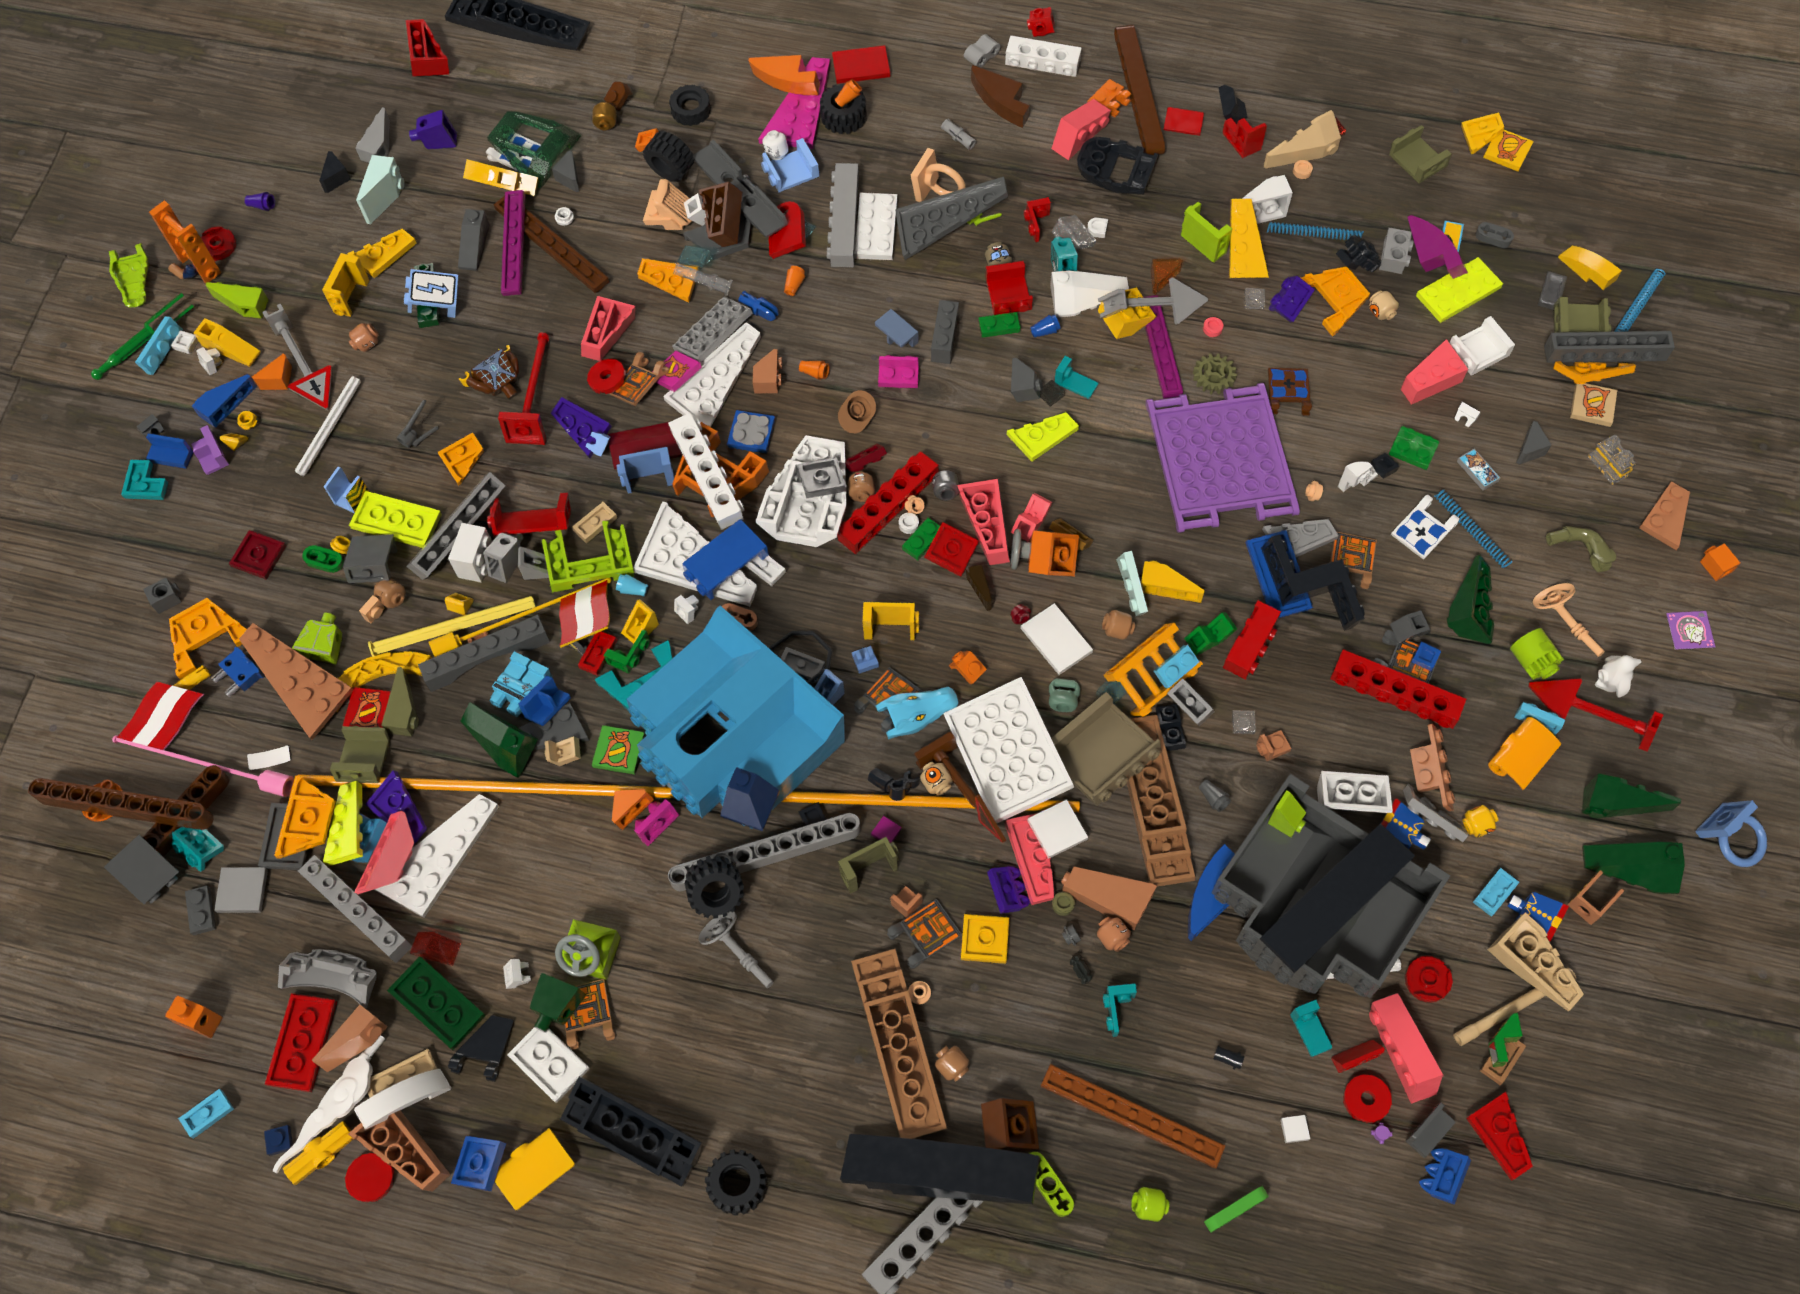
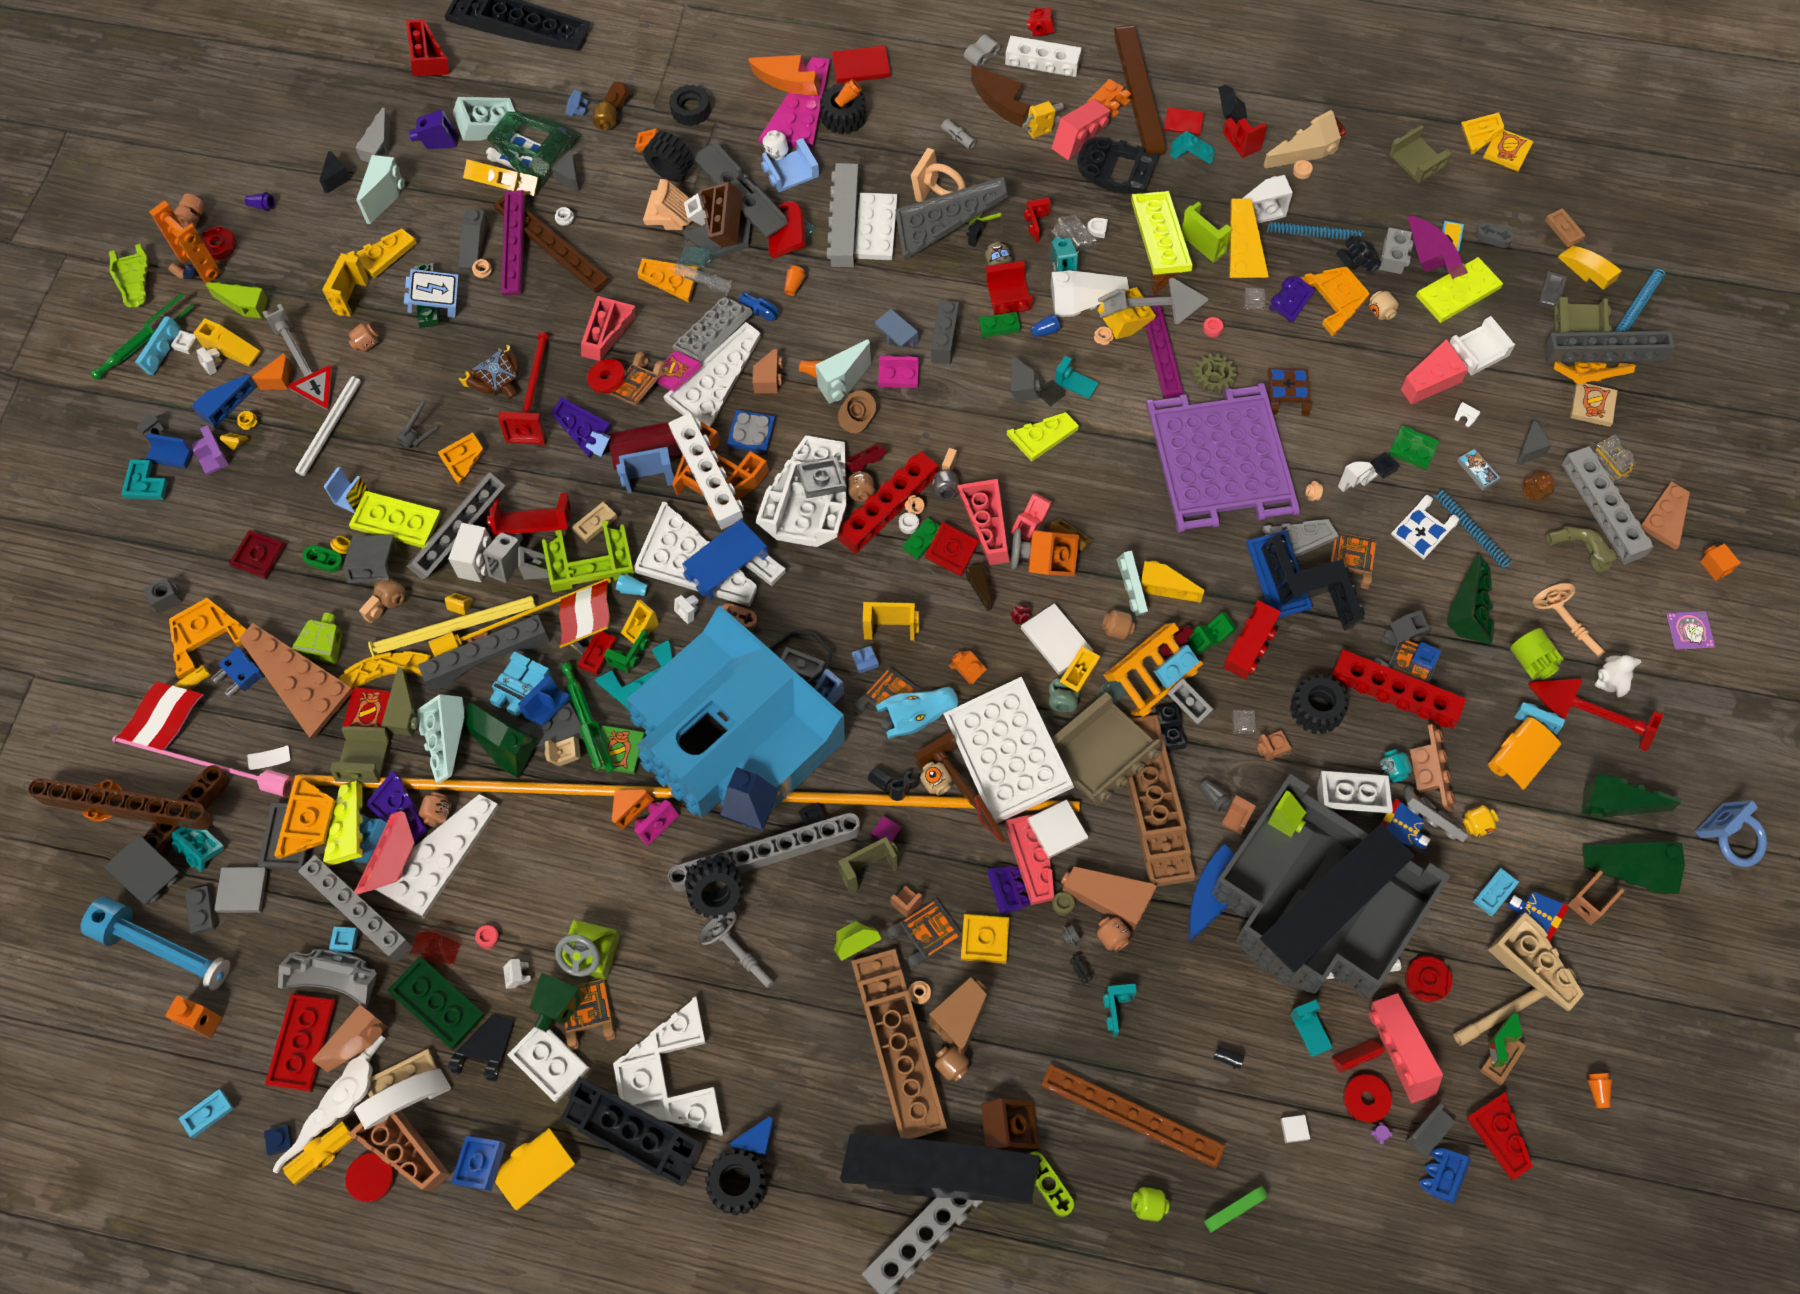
(110, 921): none -> dark azure piece
(190, 210): none -> nougat wheel
(343, 939): none -> medium azure plate
(434, 809): none -> nougat head
(441, 725): none -> light aqua wedge
(479, 115): none -> light aqua slope
(481, 263): none -> light nougat plate
(487, 936): none -> coral tile
(574, 104): none -> medium blue tile
(590, 729): none -> green piece
(642, 1077): none -> white wing
(756, 1139): none -> blue slope
(842, 371): none -> light aqua slope
(854, 939): none -> lime slope
(950, 460): none -> light nougat tile
(959, 1015): none -> medium nougat slope
(974, 232): none -> black plate
(1042, 118): none -> yellow piece
(1080, 669): none -> yellow slope
(1103, 331): none -> light nougat plate
(1161, 233): none -> neon yellow plate
(1180, 638): none -> dark red plate
(1193, 144): none -> teal bracket
(1238, 815): none -> nougat panel
(1321, 688): none -> black tyre
(1396, 766): none -> teal head
(1539, 486): none -> clear orange head
(1565, 227): none -> medium nougat plate
(1601, 1089): none -> orange cone
(1607, 515): none -> light grey brick

